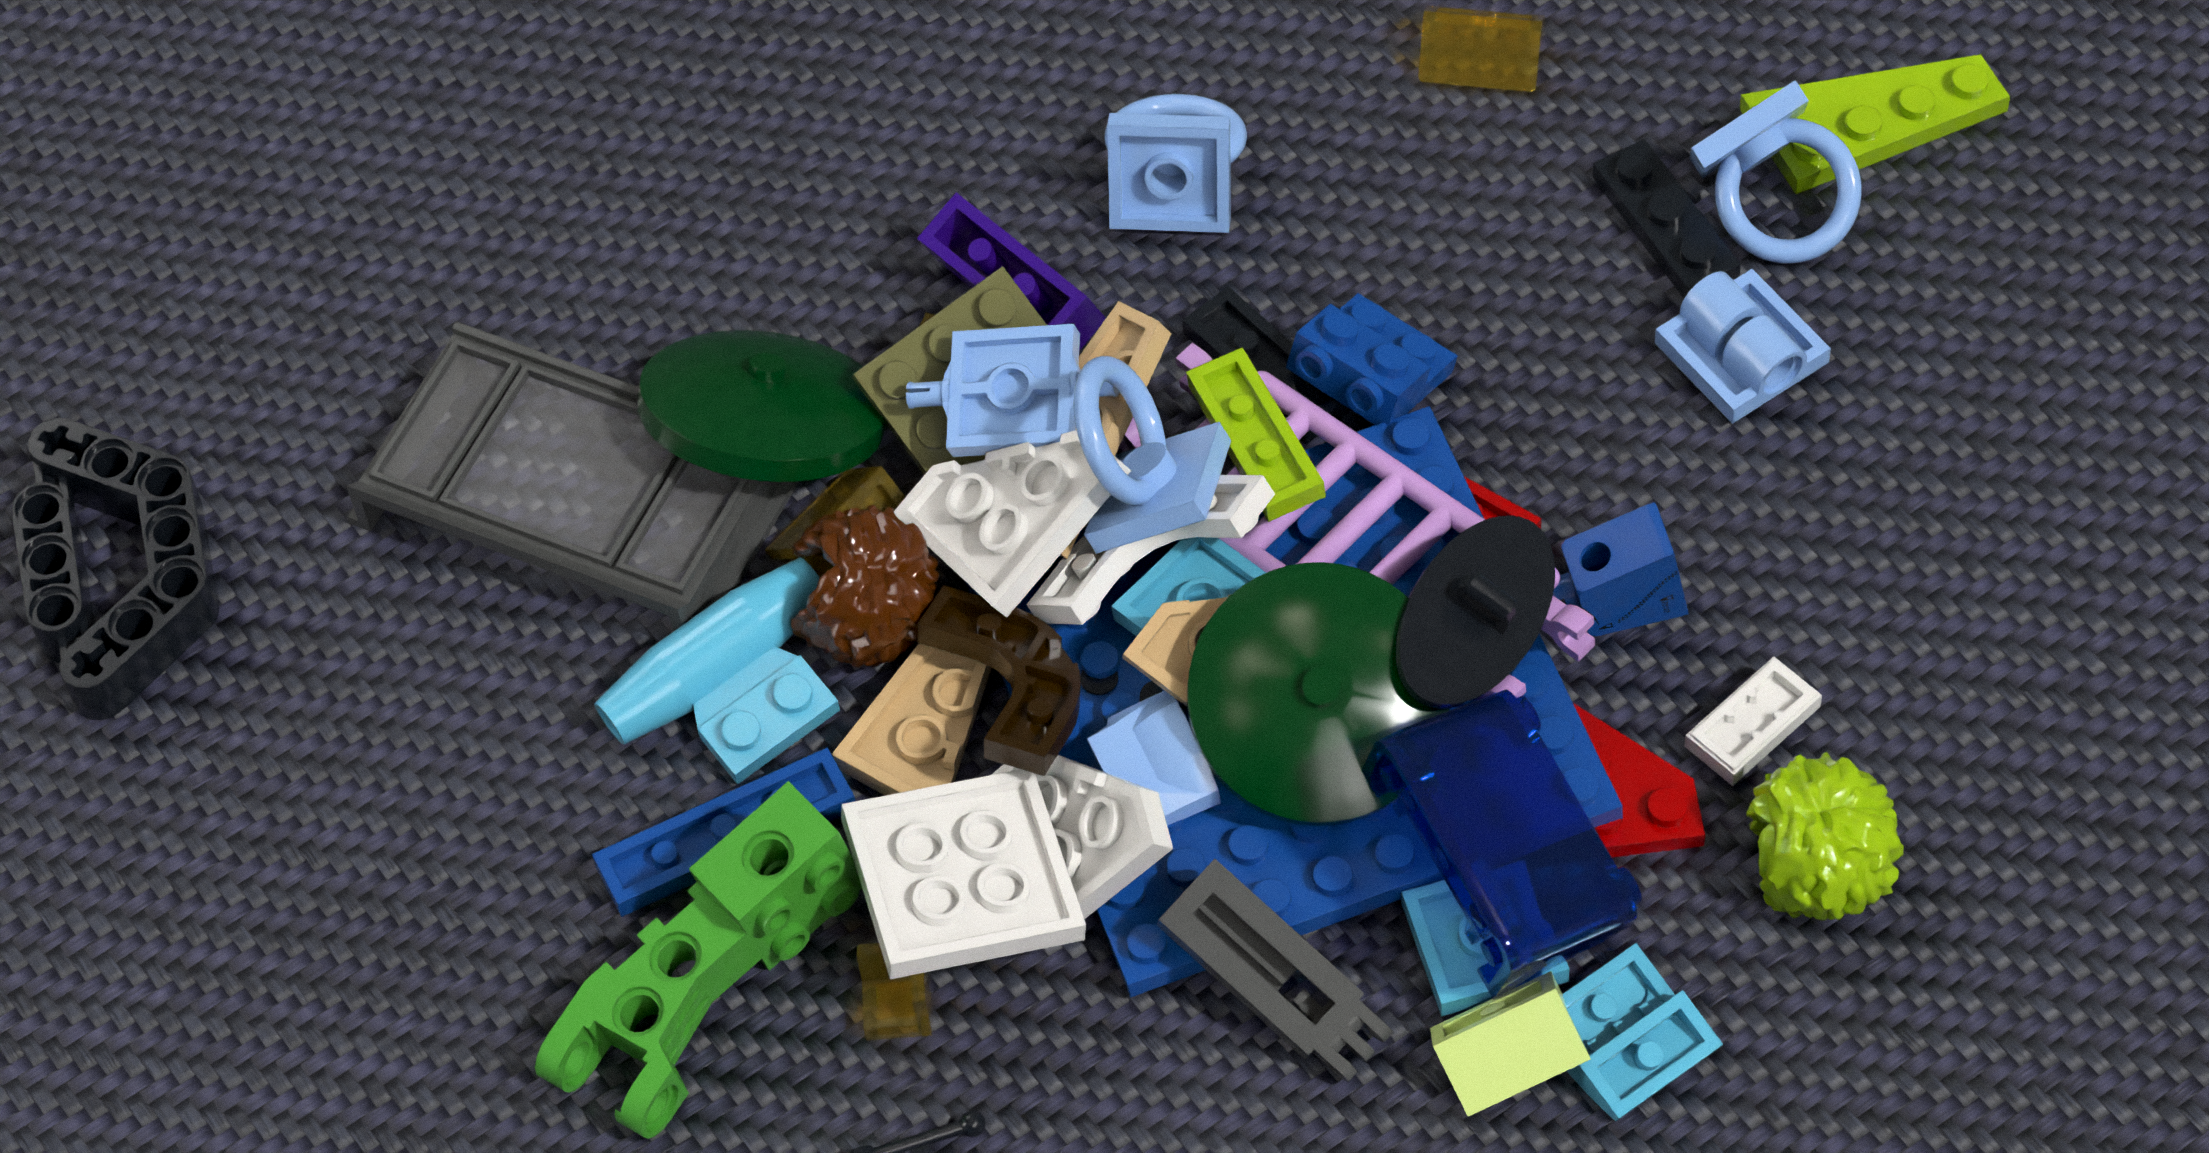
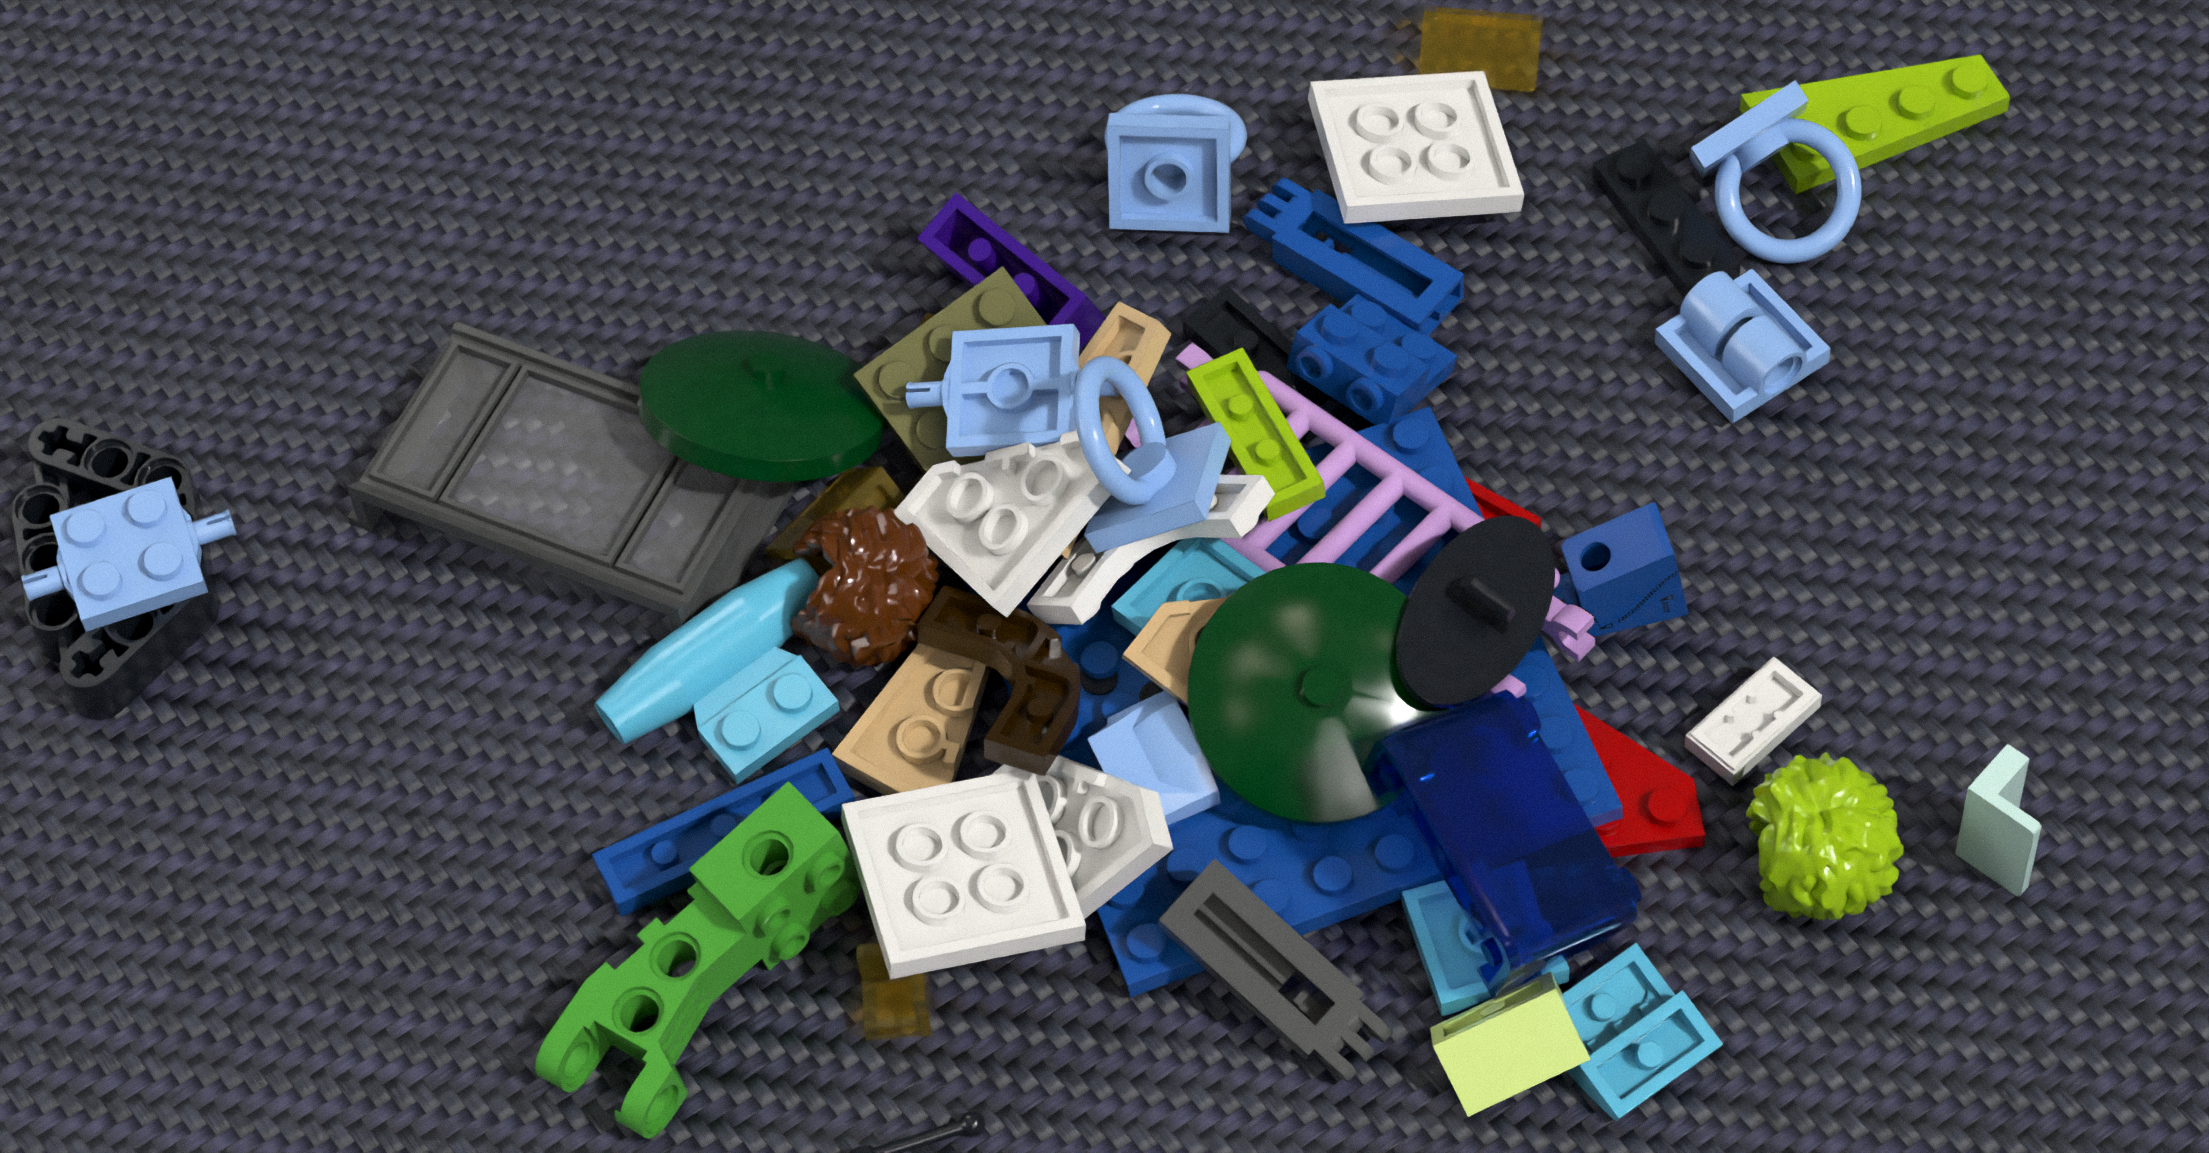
(128, 554): none -> light blue plate
(1380, 266): none -> blue hinge
(1415, 147): none -> white plate
(1993, 829): none -> light aqua panel

